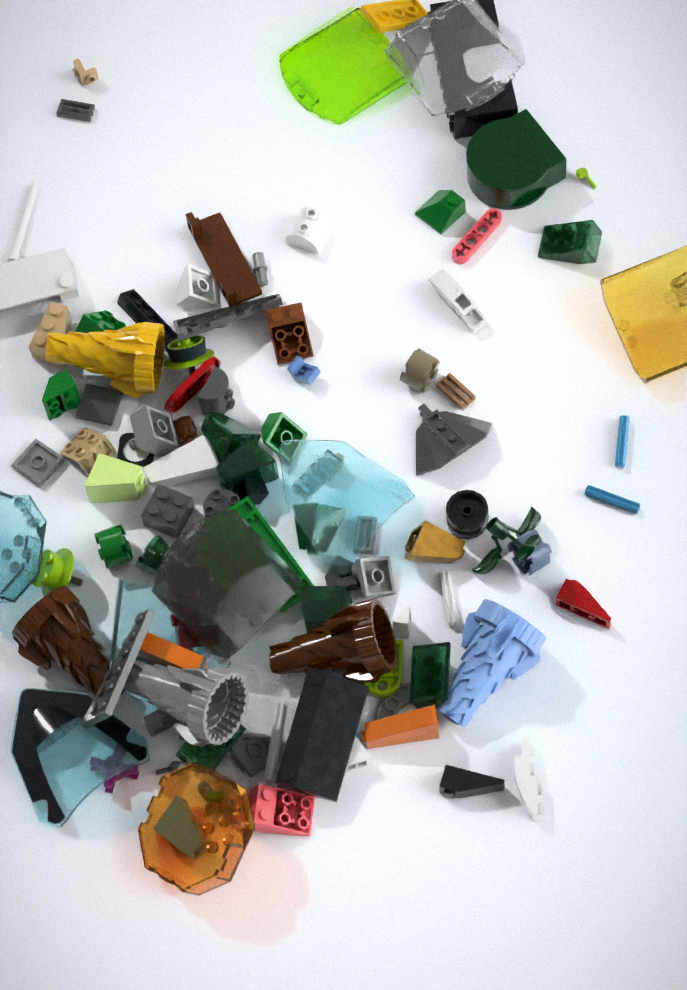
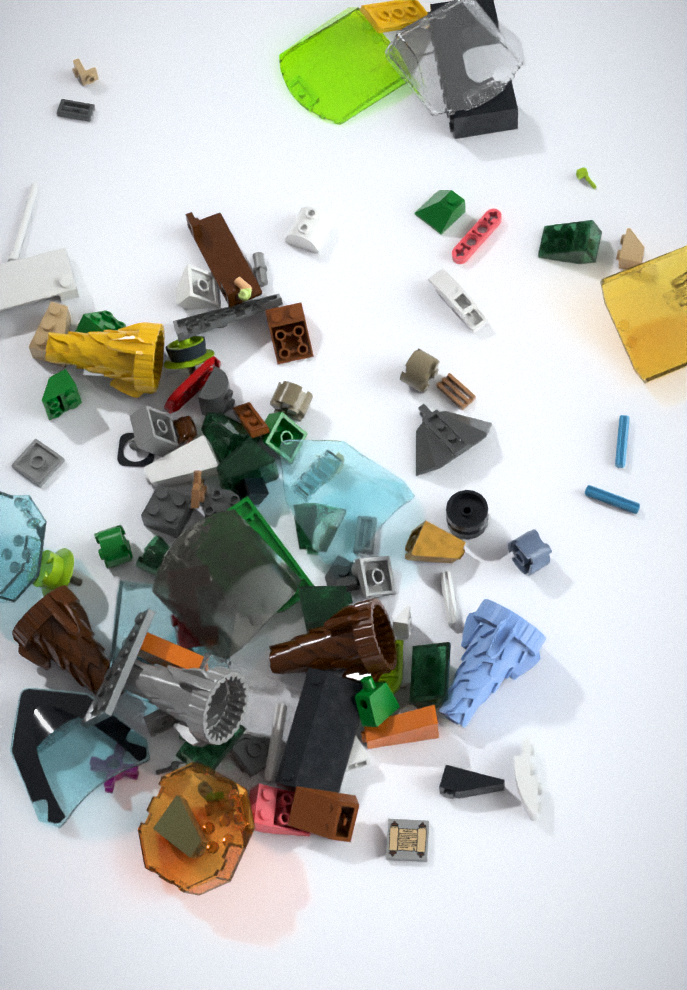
(86, 447): tan bracket -> none
(99, 404): dark grey tile -> none
(114, 481): yellowish green slope -> none
(141, 312): black slope -> none
(199, 490): none -> medium nougat plate
(245, 289): none -> arm
(250, 420): none -> dark orange tile
(291, 400): none -> dark tan brick
(302, 371): medium blue bracket -> none
(324, 813): none -> dark orange slope
(375, 702): none -> green torso
(407, 840): none -> tile
(500, 531): dark green plant -> none
(513, 162): dark green brick -> none
(579, 601): red slope -> none
(631, 252): none -> tan slope

